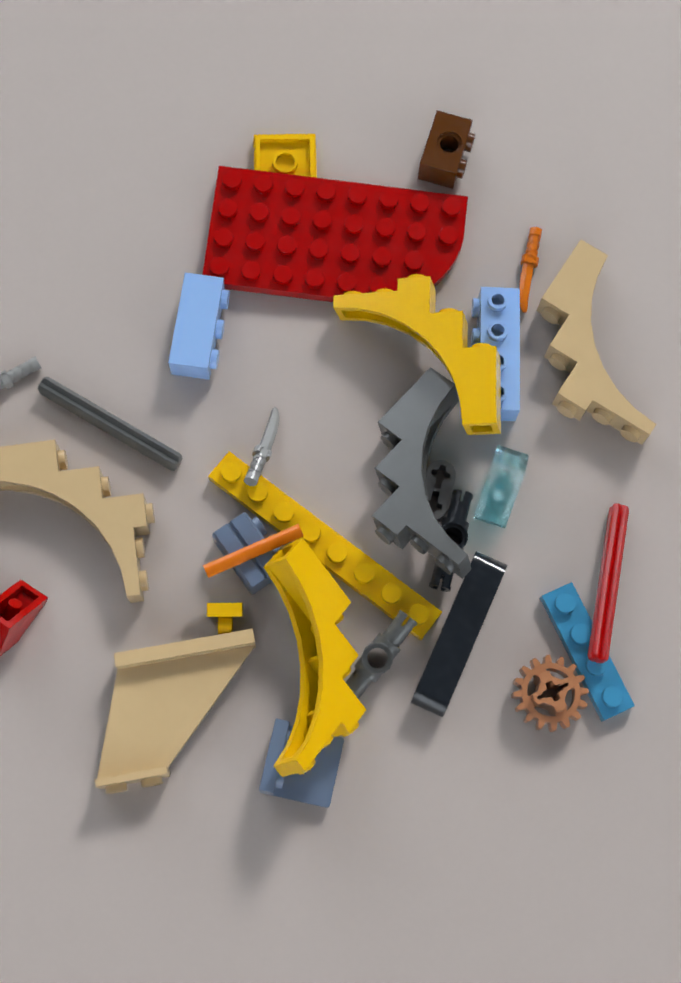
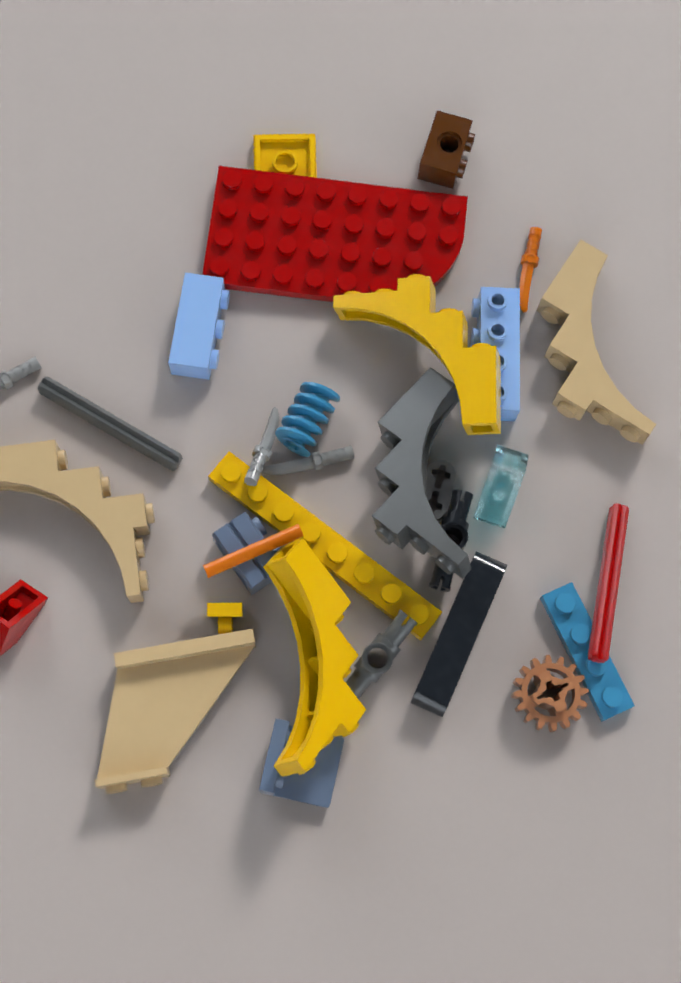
(304, 417): none -> dark azure piece
(315, 462): none -> light grey piece

